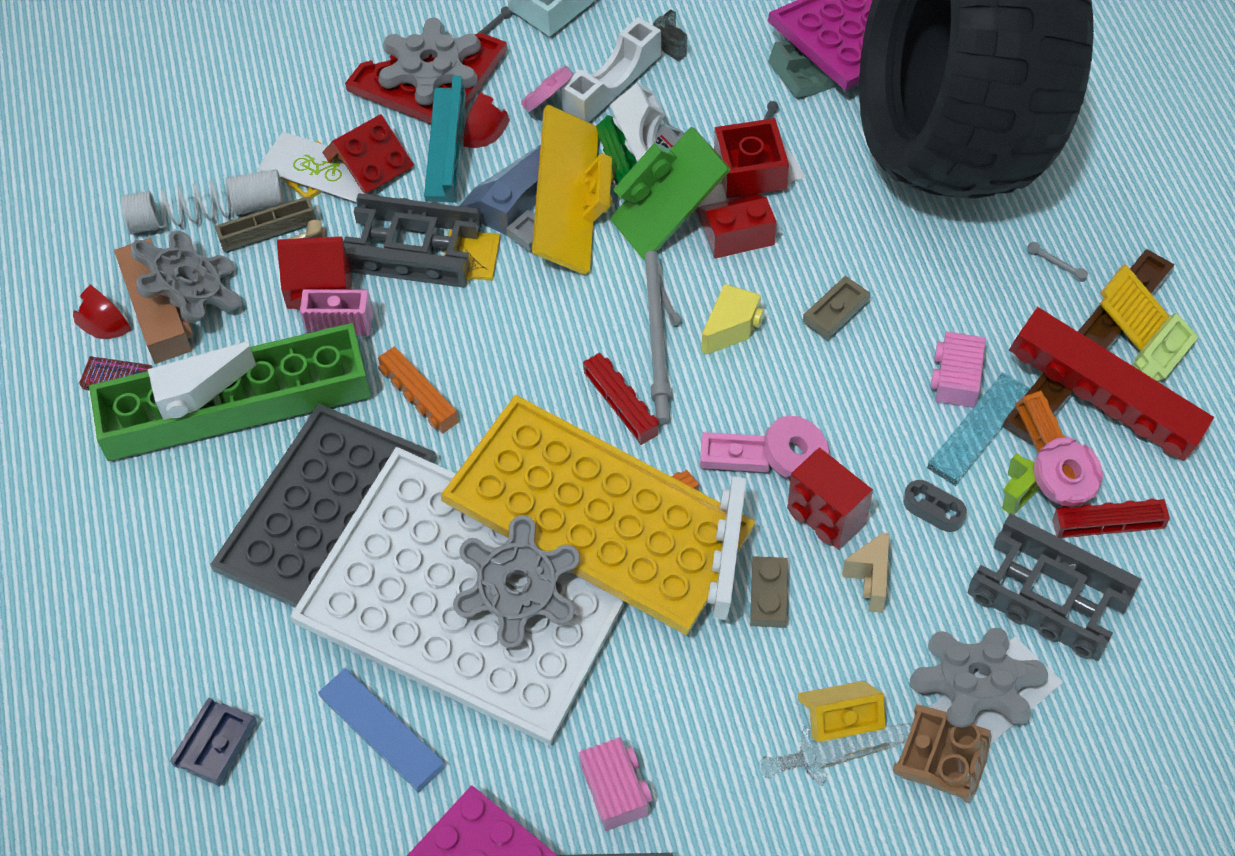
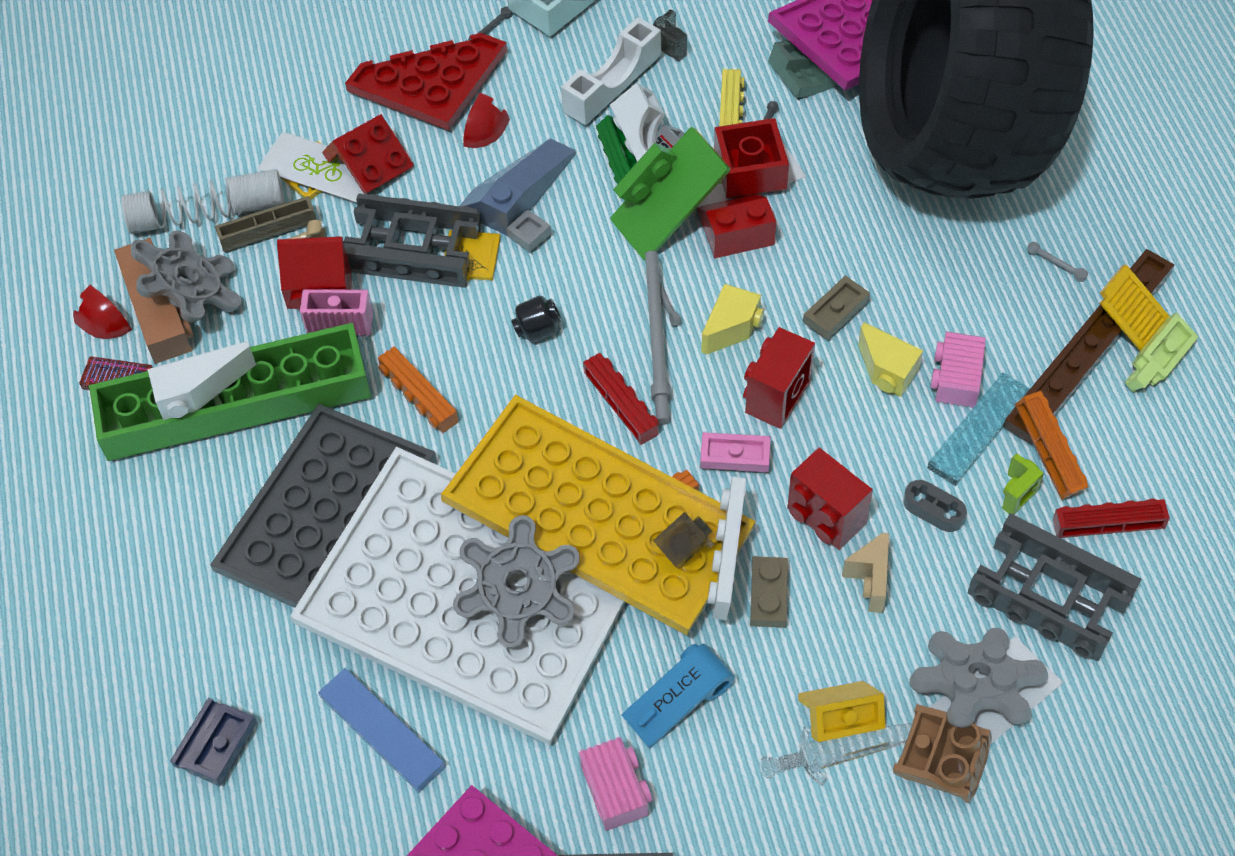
(423, 75): light grey plate -> none
(445, 143): teal fence -> none
(536, 319): none -> black head
(547, 88): bright pink tile -> none
(570, 190): yellow bracket -> none
(684, 539): none -> clear smoke bracket
(693, 679): none -> dark azure door
(731, 97): none -> light yellow piece
(778, 377): none -> red brick
(791, 430): bright pink tile -> none
(888, 359): none -> light yellow slope
(1056, 484): bright pink tile -> none
(1111, 384): red brick -> none

